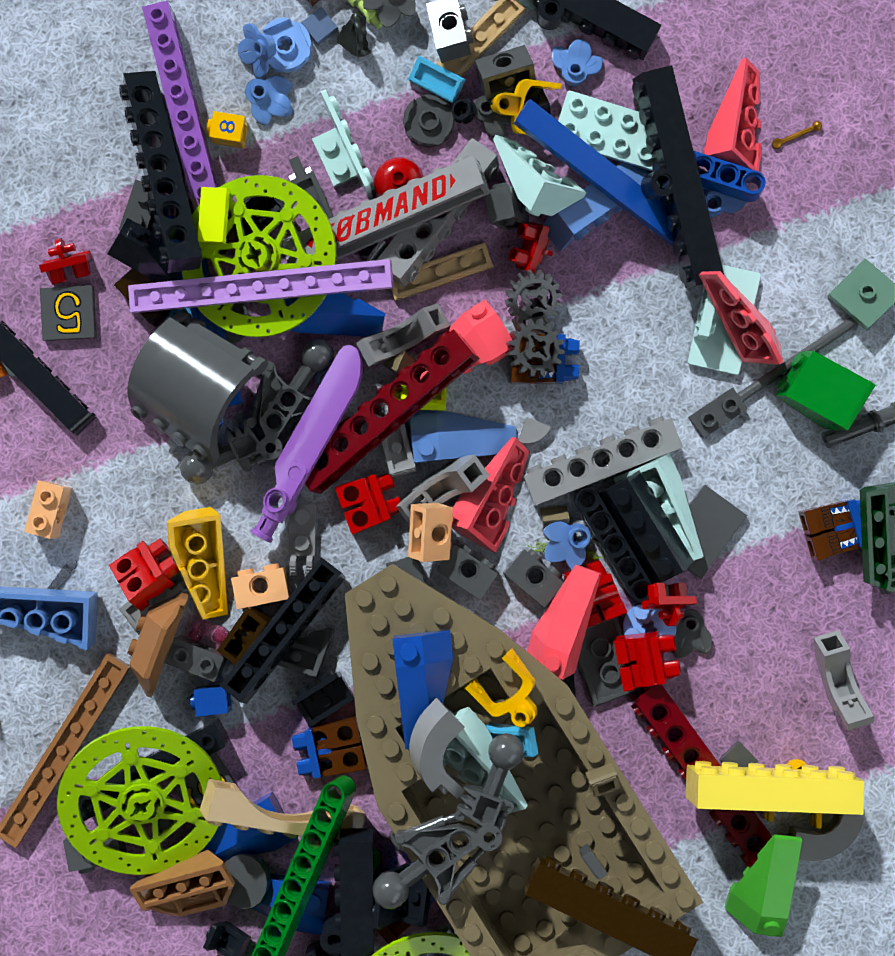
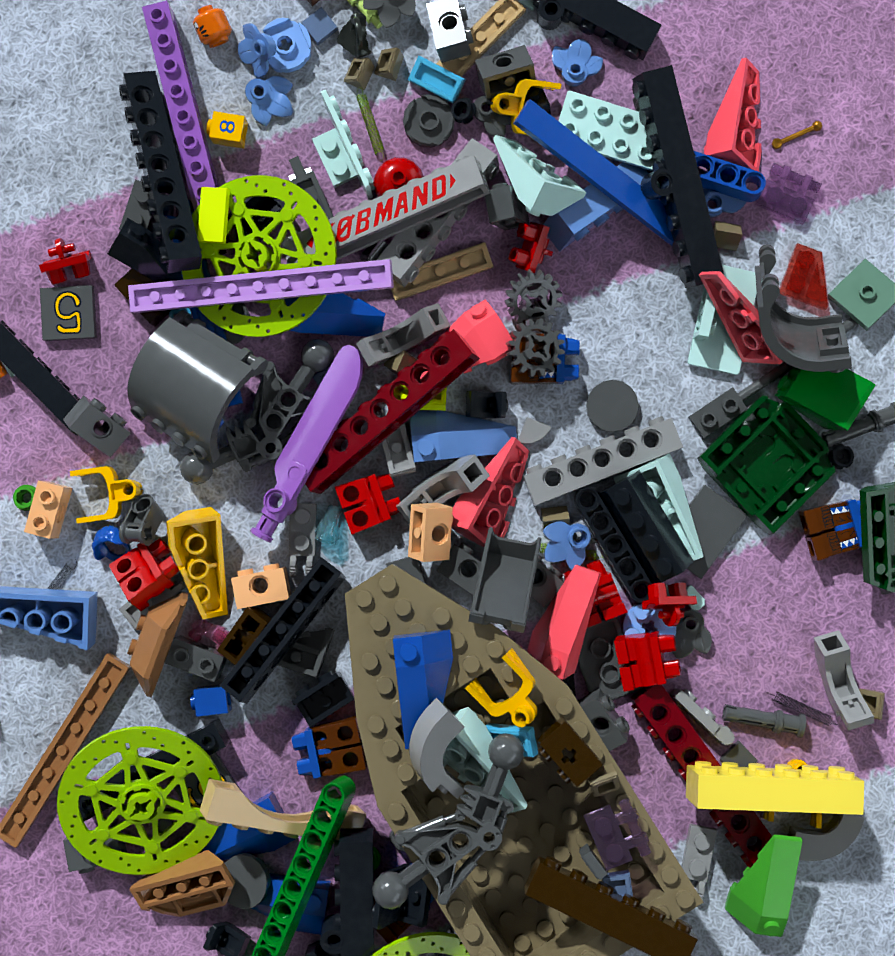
(18, 497): none -> bright green plate
(100, 549): none -> blue piece
(105, 438): none -> dark grey brick
(117, 492): none -> yellow piece
(143, 519): none -> dark grey piece
(212, 26): none -> orange head
(329, 527): none -> clear light blue cone
(359, 72): none -> dark tan slope
(373, 122): none -> lime piece
(389, 63): none -> dark tan slope
(486, 404): none -> black bracket
(505, 582): none -> dark grey piece
(563, 736): none -> dark brown brick
(602, 706): none -> dark grey brick
(609, 838): none -> clear purple plate
(612, 405): none -> dark grey tile
(619, 881): none -> sand blue tile
(698, 855): none -> light grey hinge
(700, 600): none -> light aqua piece
(702, 717): none -> light grey hinge
(727, 235): none -> dark tan slope
(768, 462): none -> dark green wedge
(776, 721): none -> dark grey pin
(786, 201): none -> clear purple plate
(800, 341): none -> dark grey hinge
(802, 712): none -> black piece
(805, 277): none -> clear red wing
(846, 461): none -> black plate
(875, 701): none -> dark tan slope

